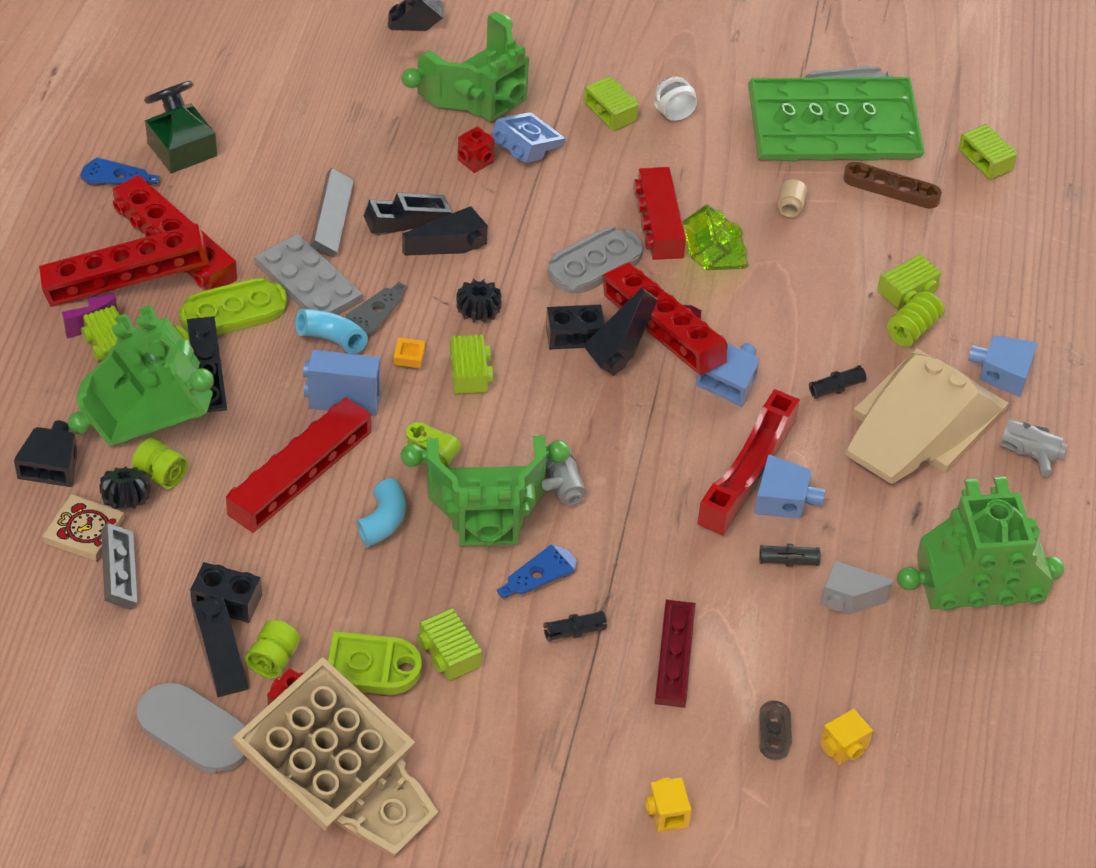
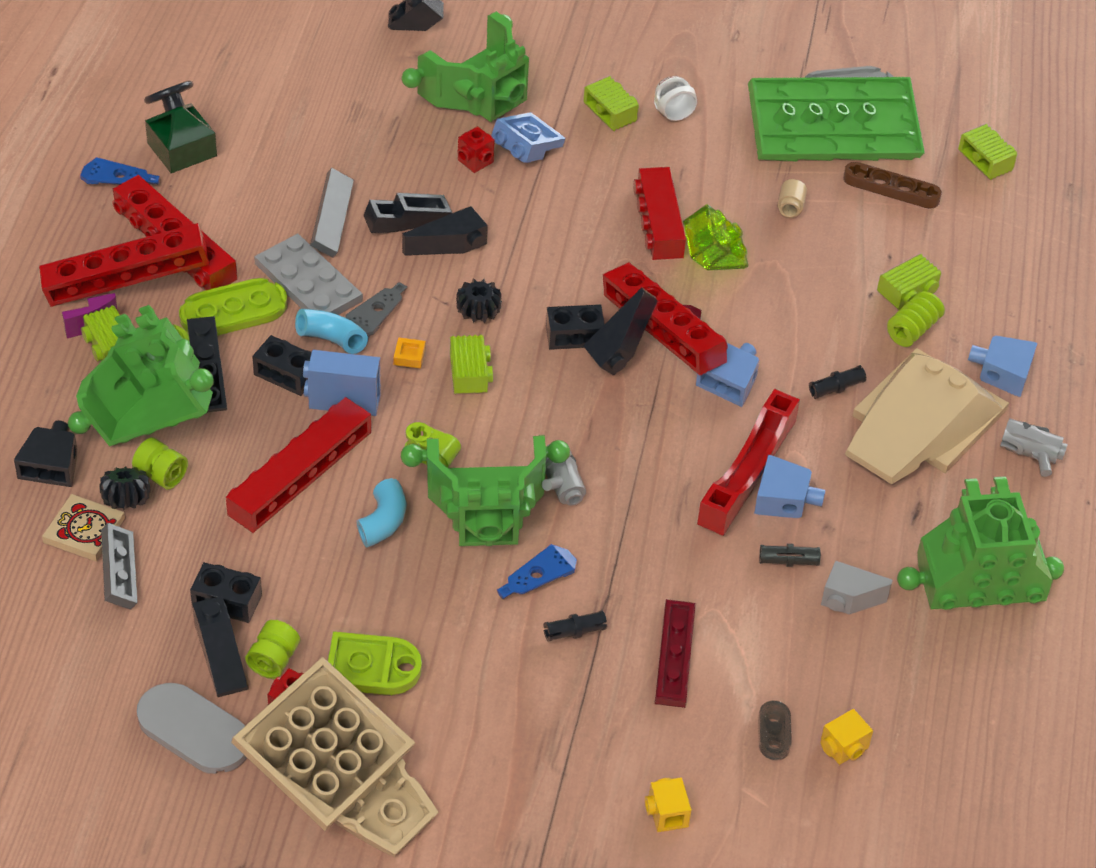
(281, 364): none -> black brick
(450, 644): lime brick -> none
(585, 262): light grey tile -> none

